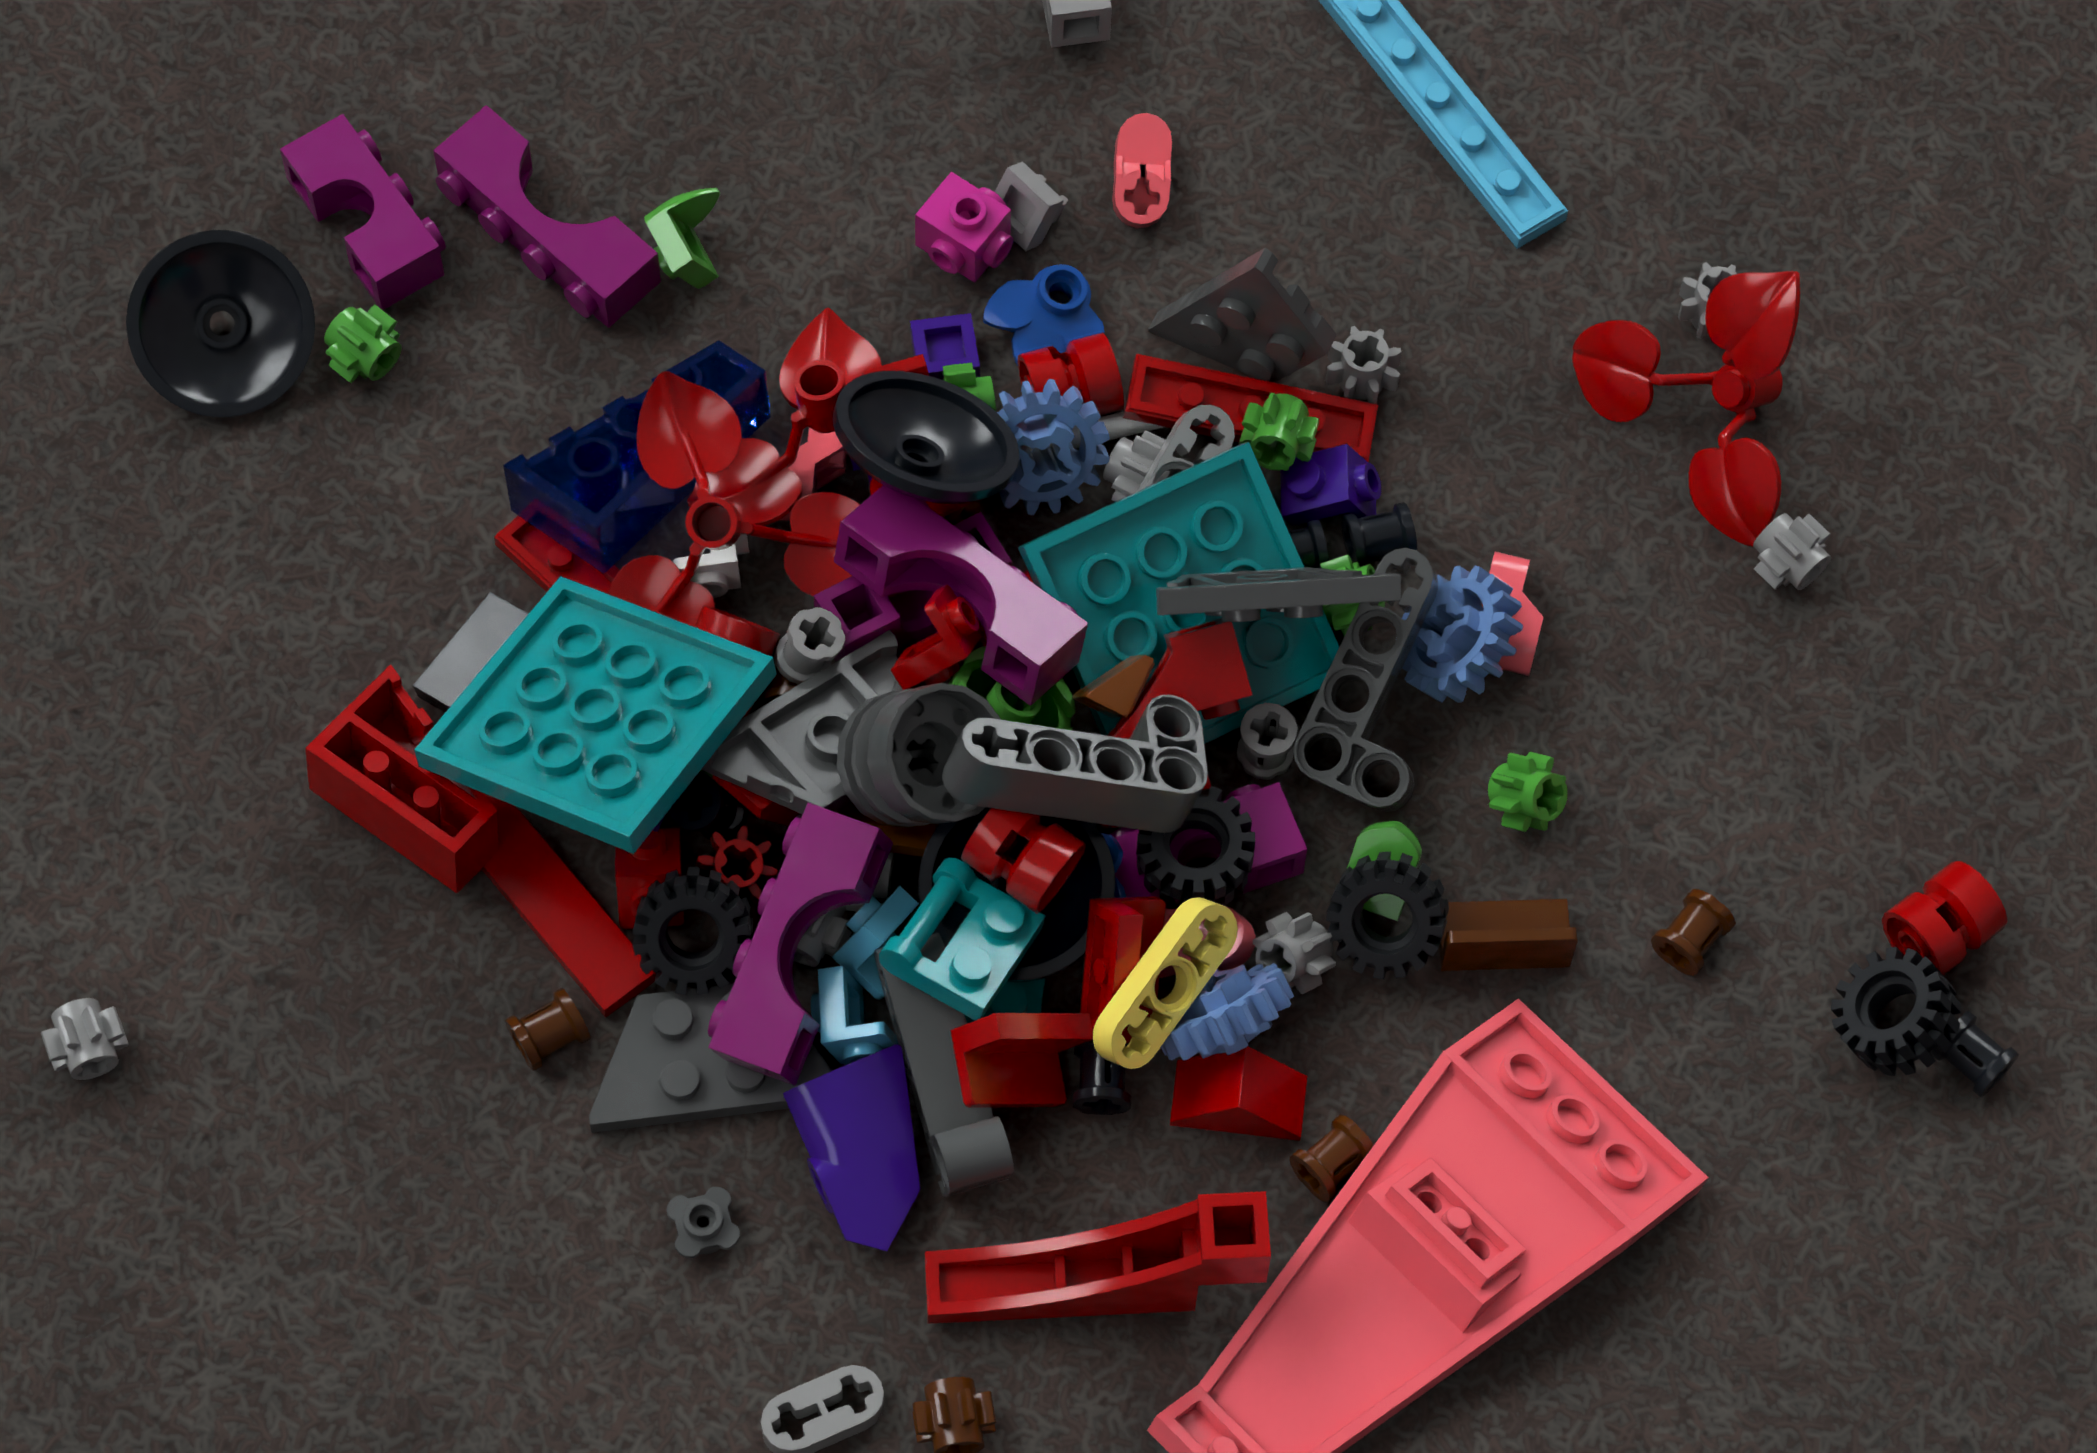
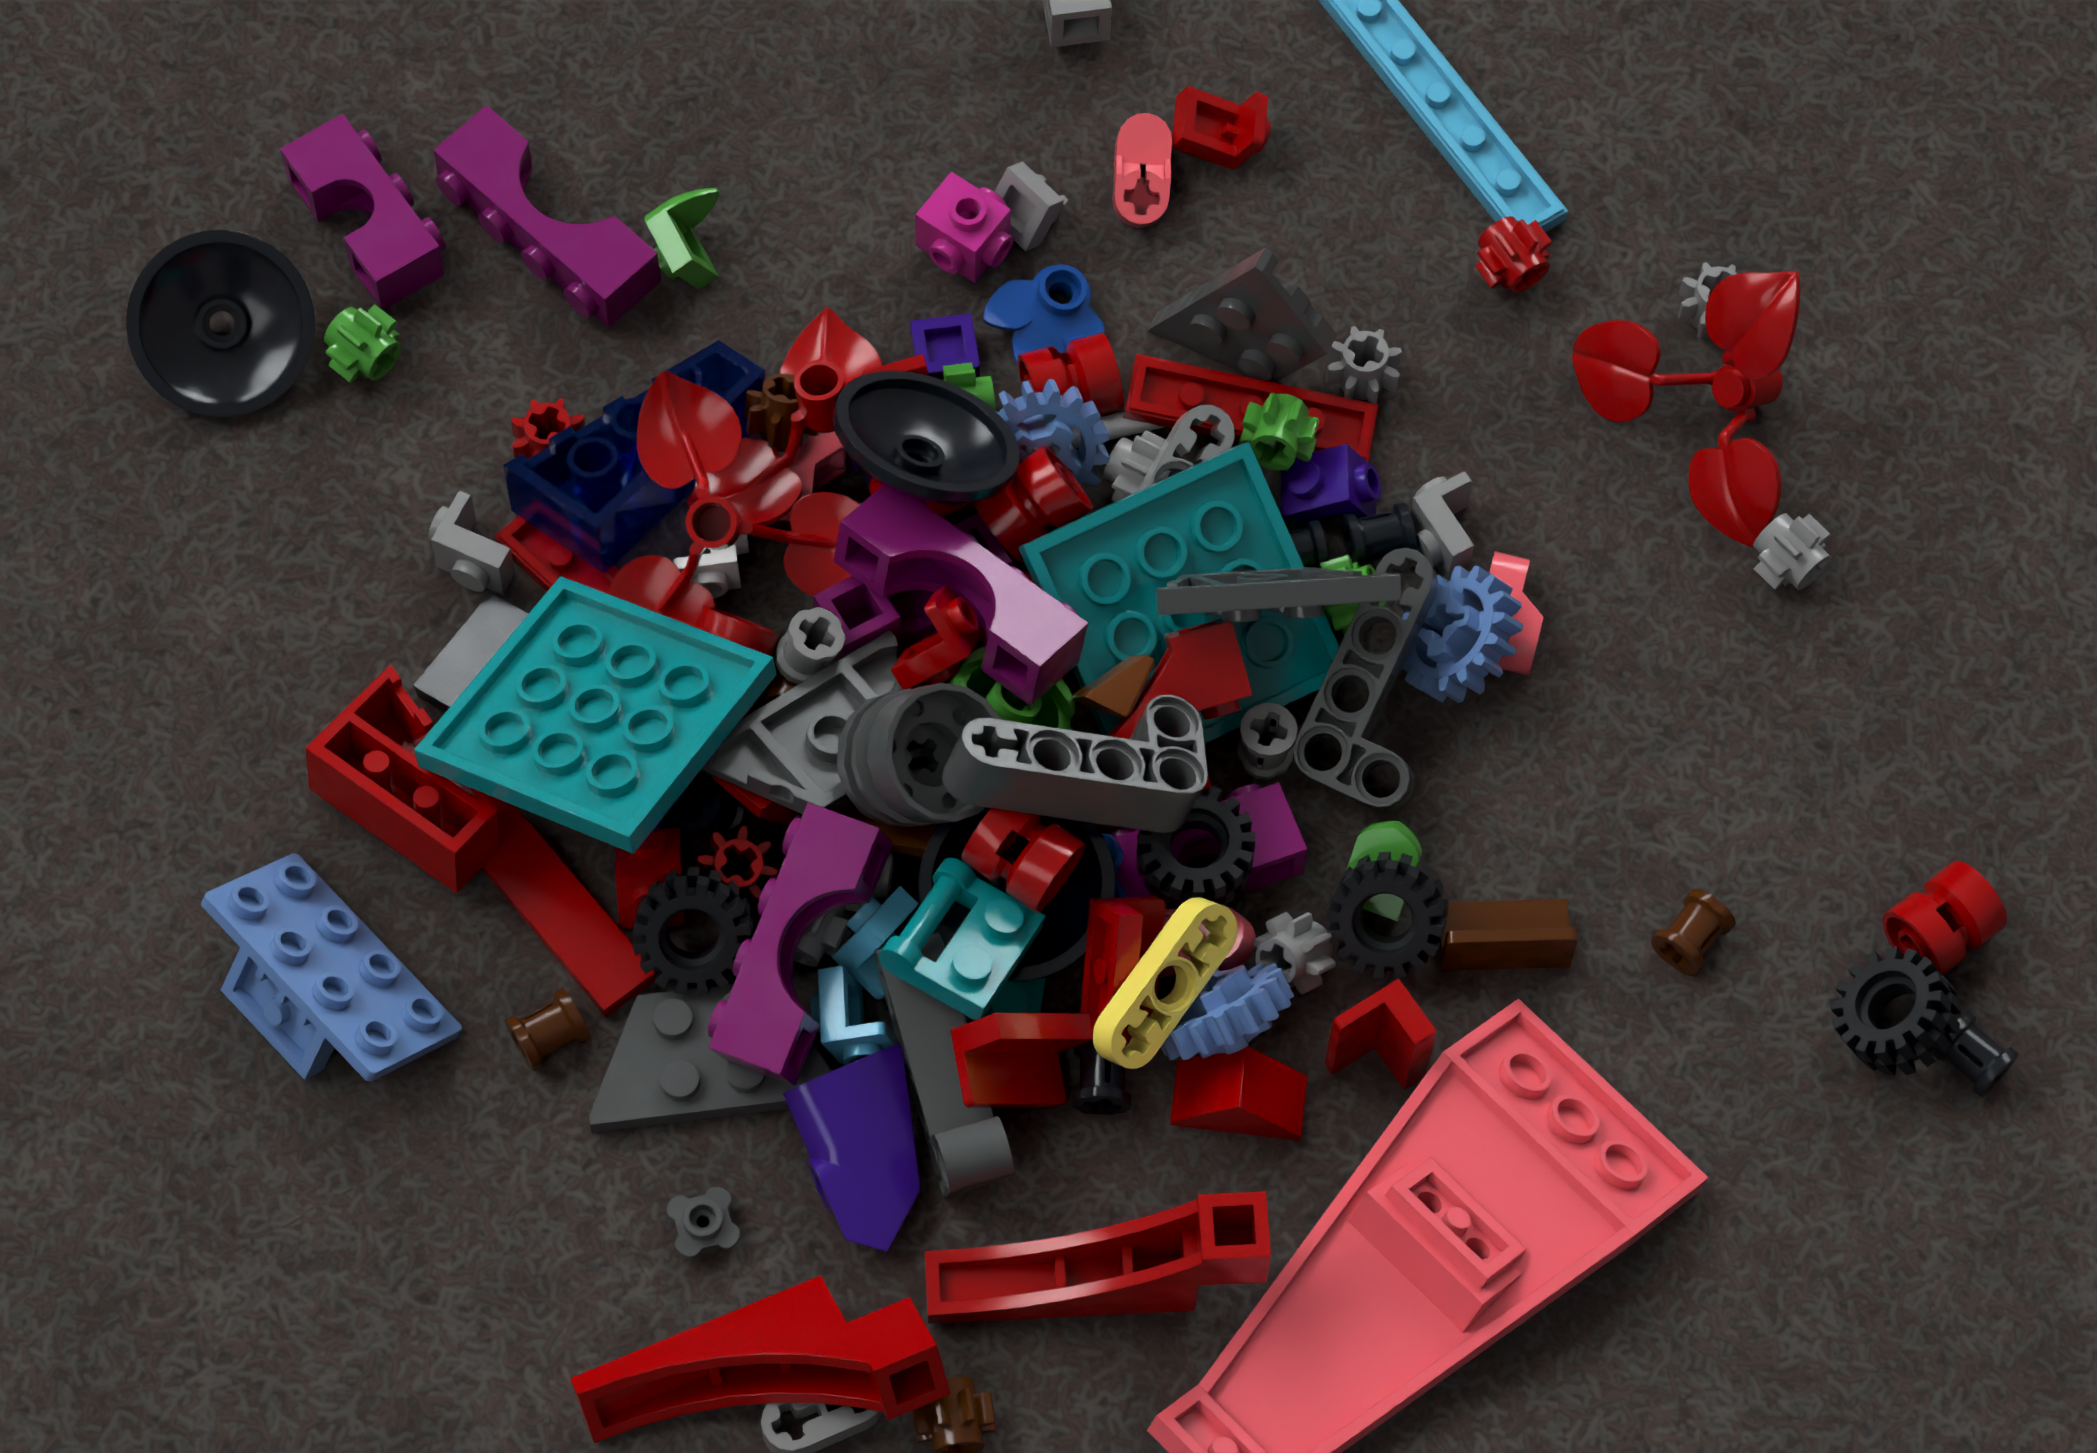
(84, 1038): light grey gear -> none
(320, 976): none -> medium blue bracket
(469, 556): none -> light grey bracket
(539, 425): none -> red gear
(770, 1352): none -> red arch
(771, 411): none -> reddish brown gear
(1034, 502): none -> red wheel
(1220, 128): none -> red bracket
(1331, 1158): reddish brown bush -> none
(1390, 1025): none -> red panel
(1436, 527): none -> light grey bracket
(1513, 254): none -> red gear
(1527, 791): bright green gear -> none

